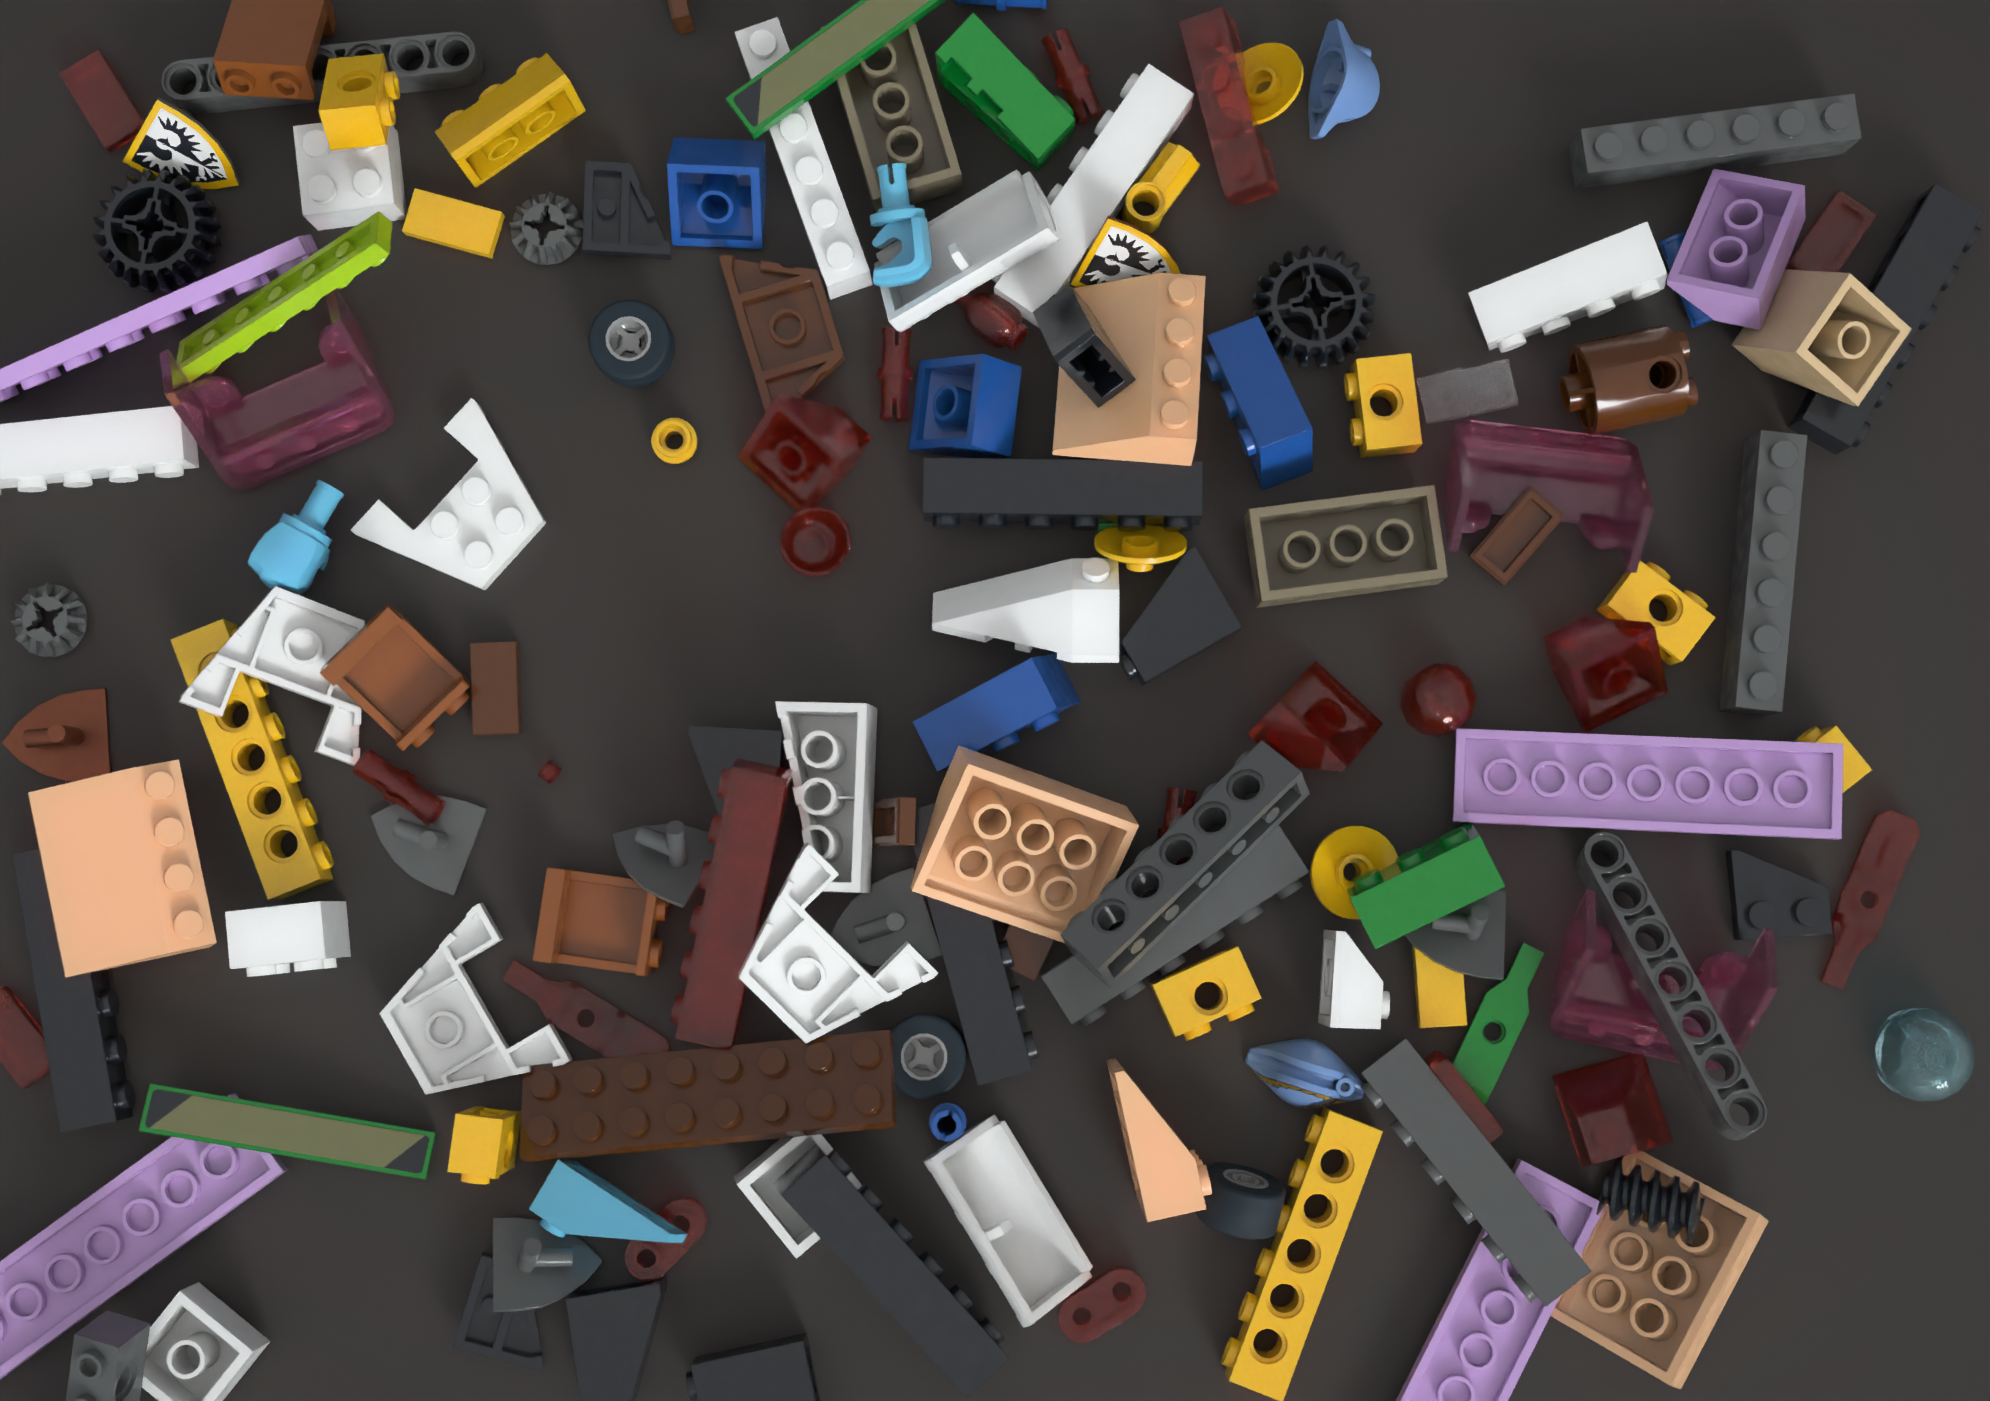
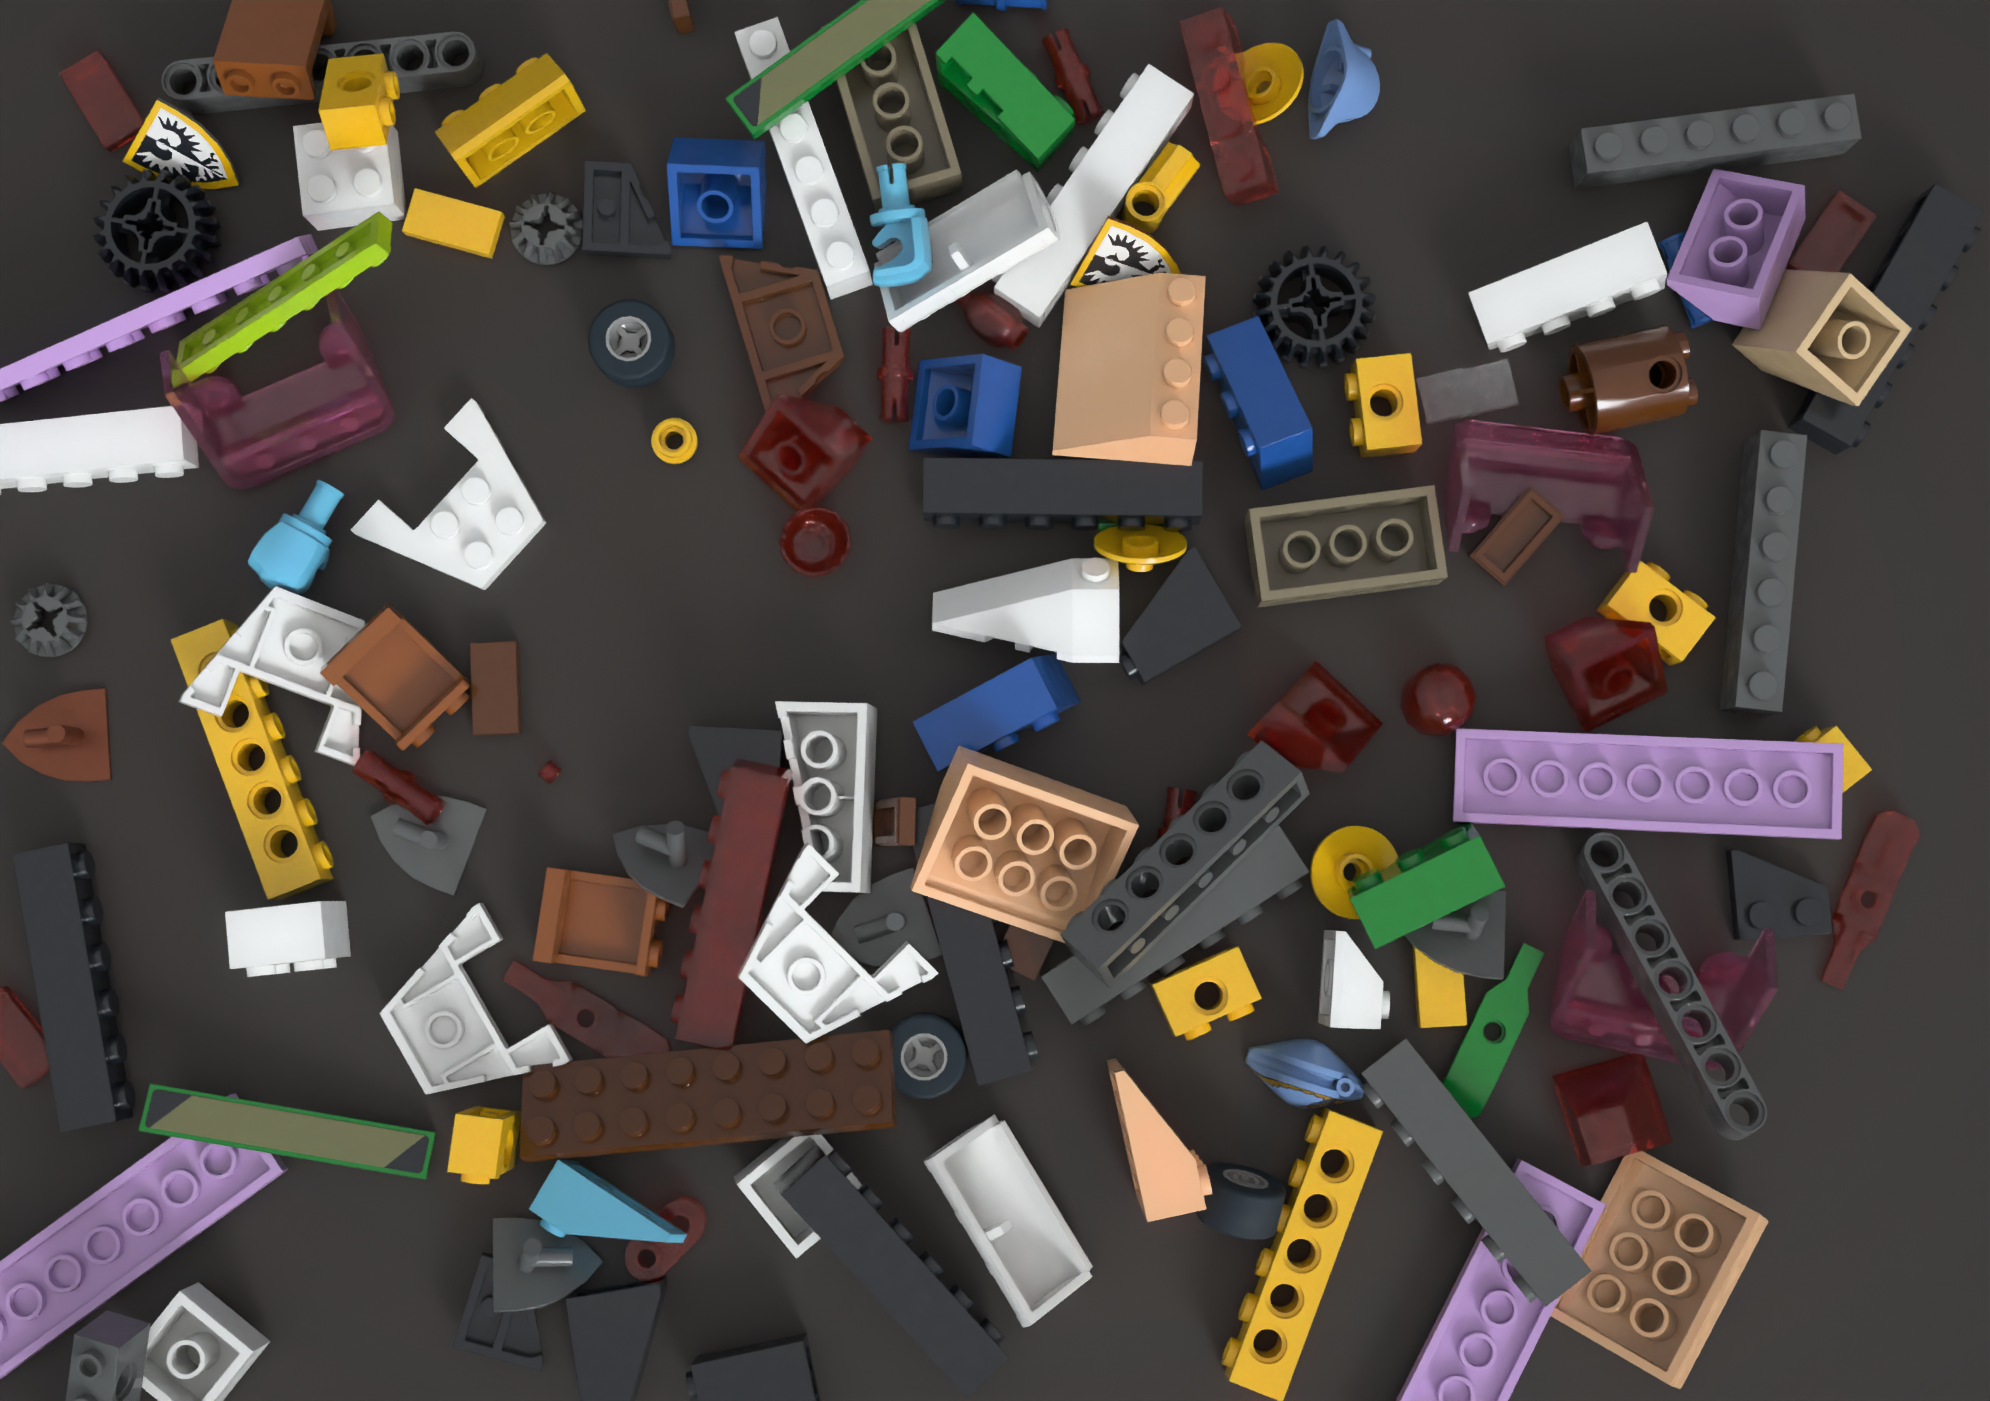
(122, 868): light nougat slope -> none
(950, 1133): blue pin -> none
(1082, 346): black slope -> none
(1104, 1307): clear red plate -> none
(1464, 1095): clear red tile -> none
(1652, 1200): black piece -> none
(1923, 1054): clear light blue cylinder -> none

